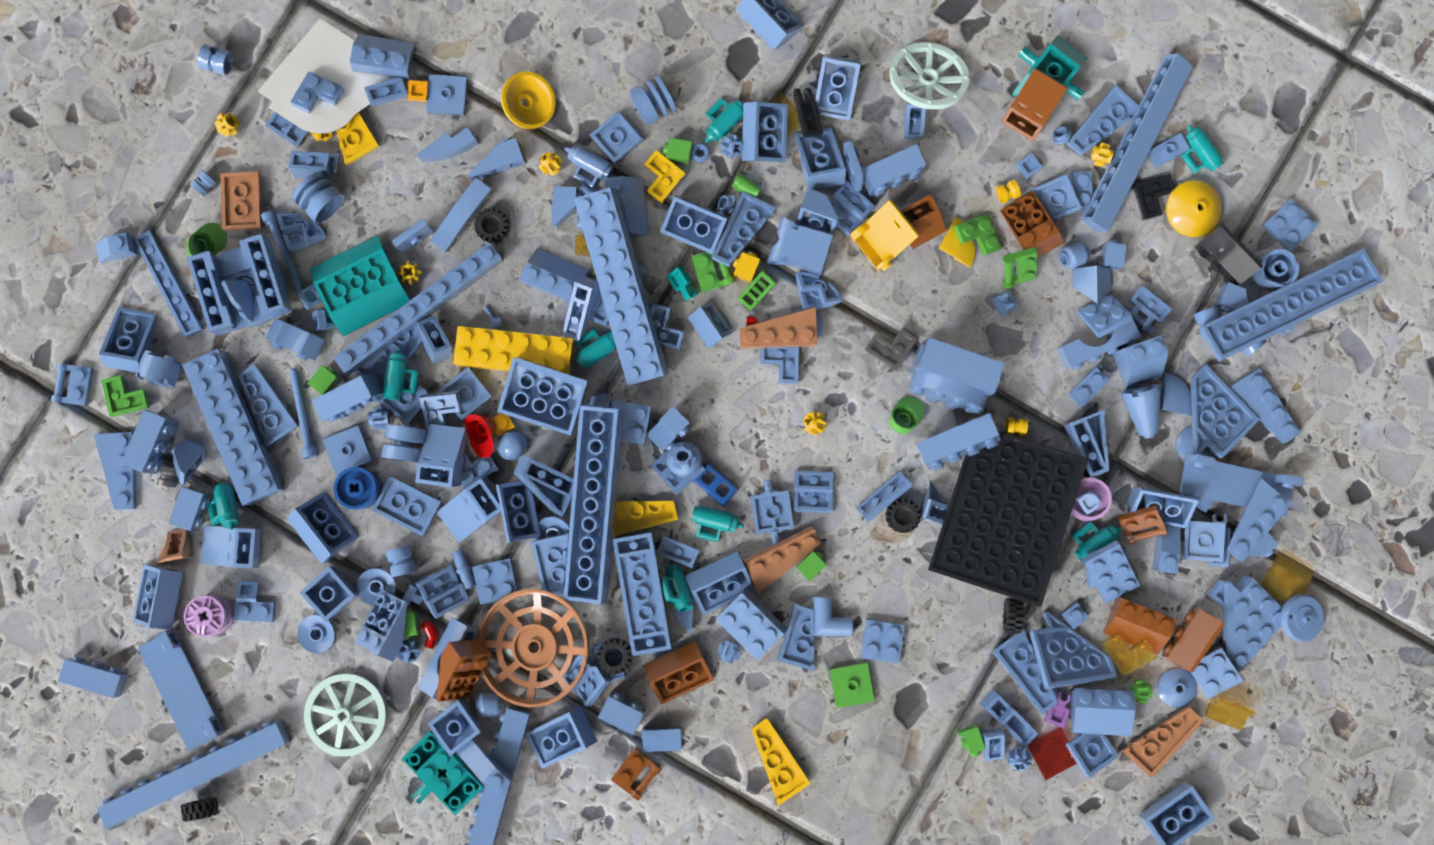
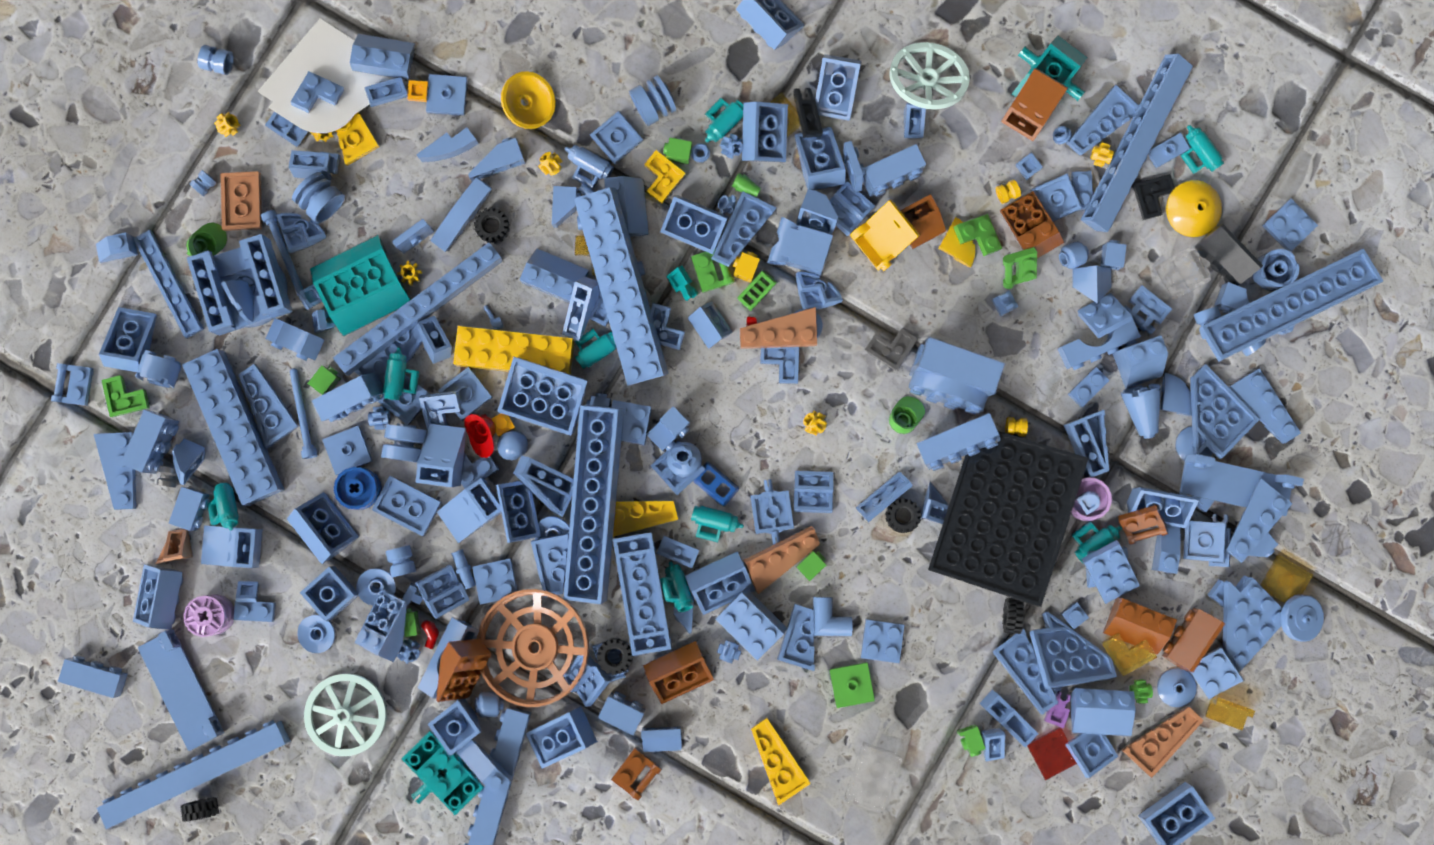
(1019, 758): medium blue gear -> none

